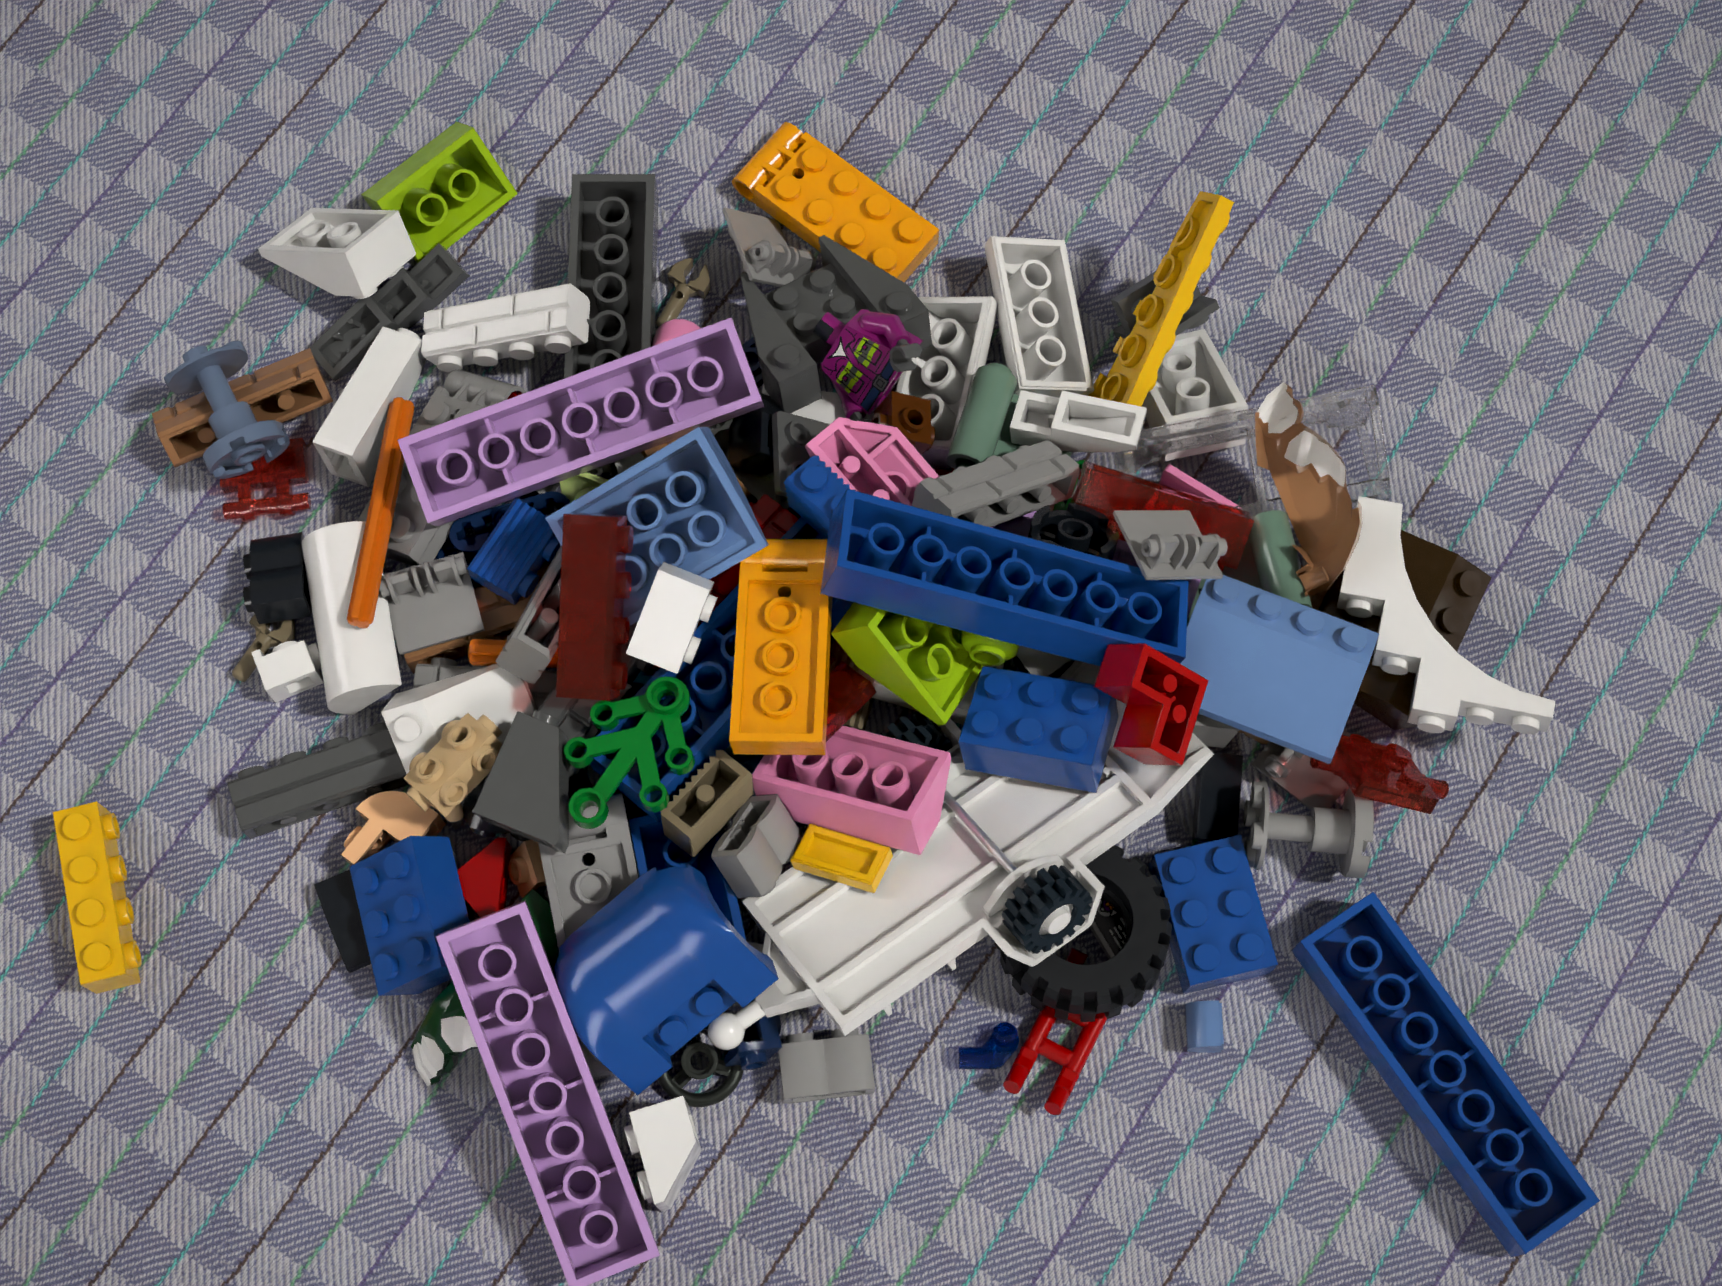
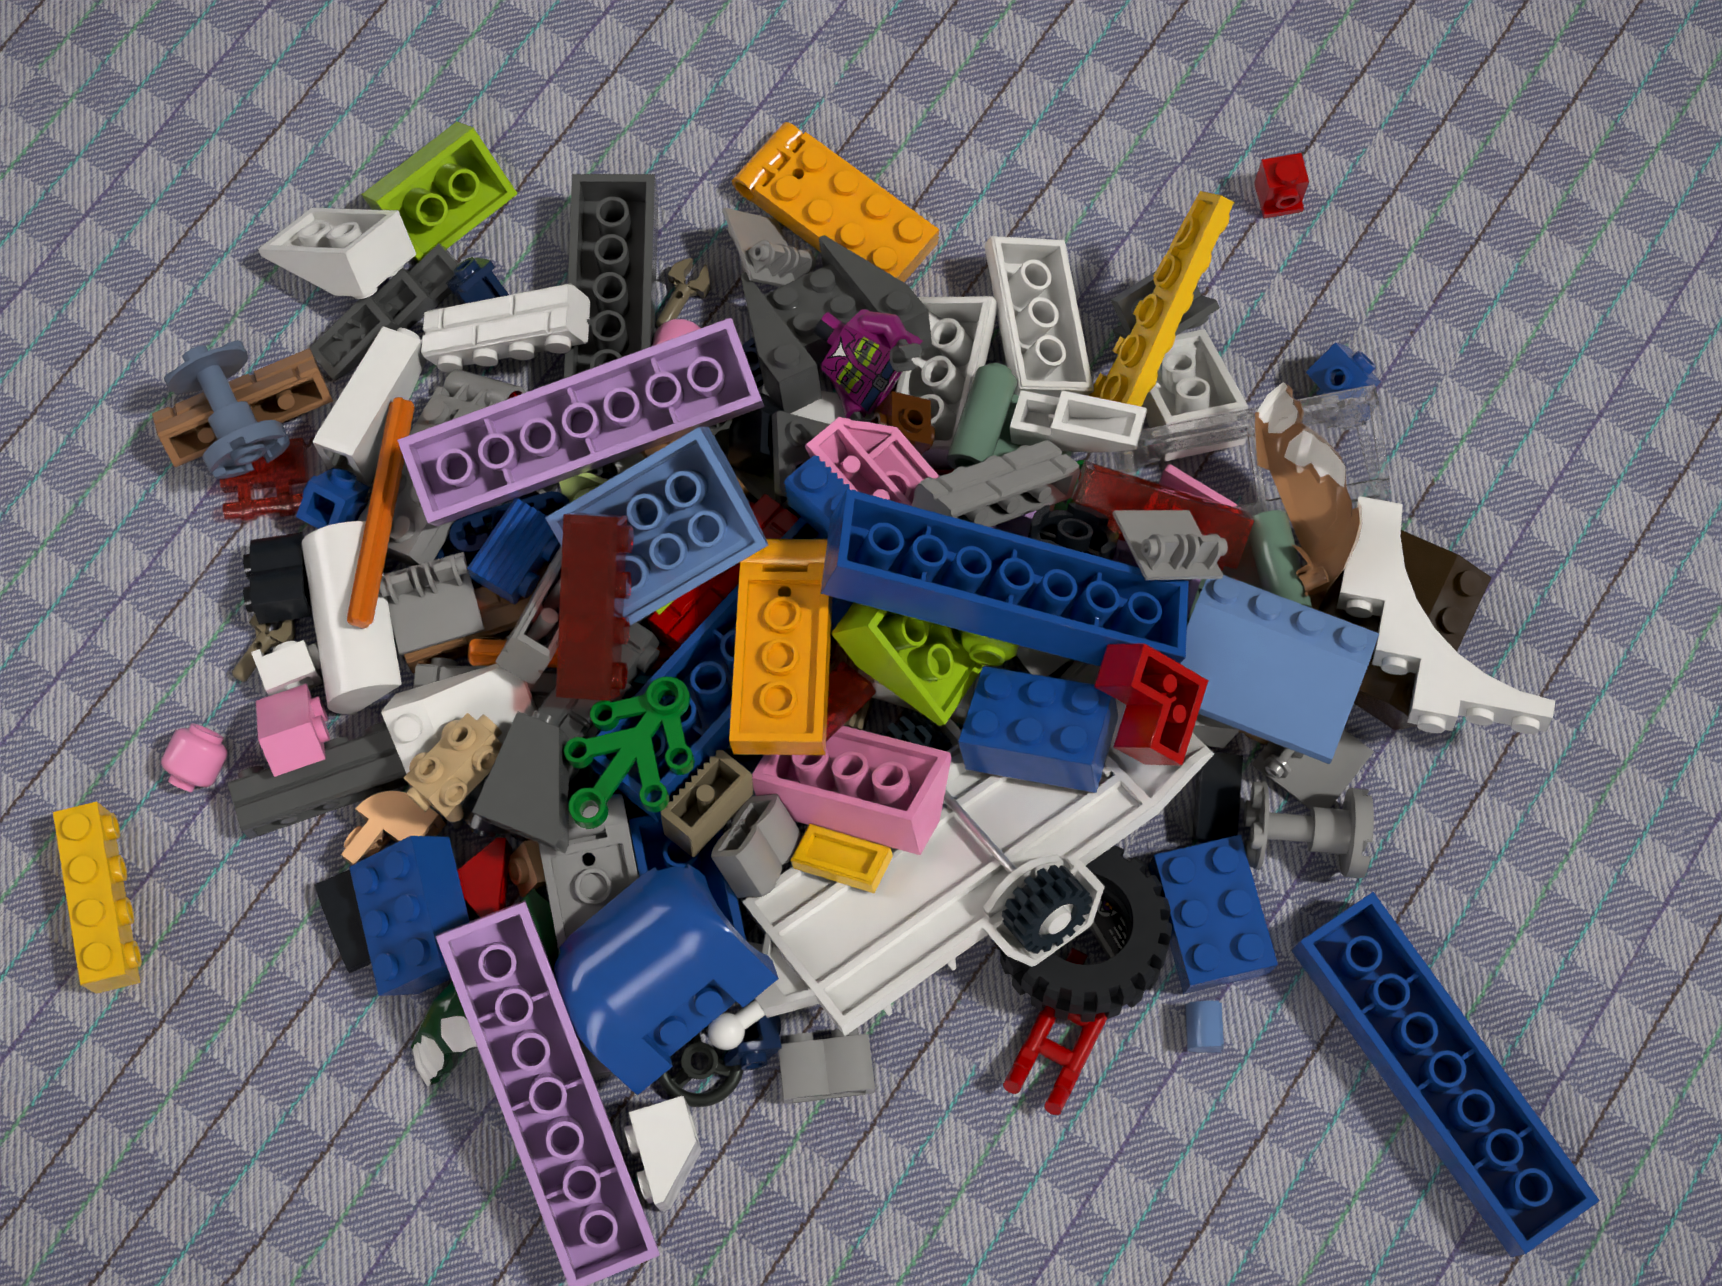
(194, 757): none -> bright pink head
(292, 729): none -> bright pink brick
(332, 498): none -> blue brick
(475, 281): none -> dark blue bracket
(671, 618): white brick -> none
(995, 1050): clear blue arm -> none
(1281, 185): none -> red brick
(1342, 370): none -> blue brick
(1383, 774): clear red plate -> none

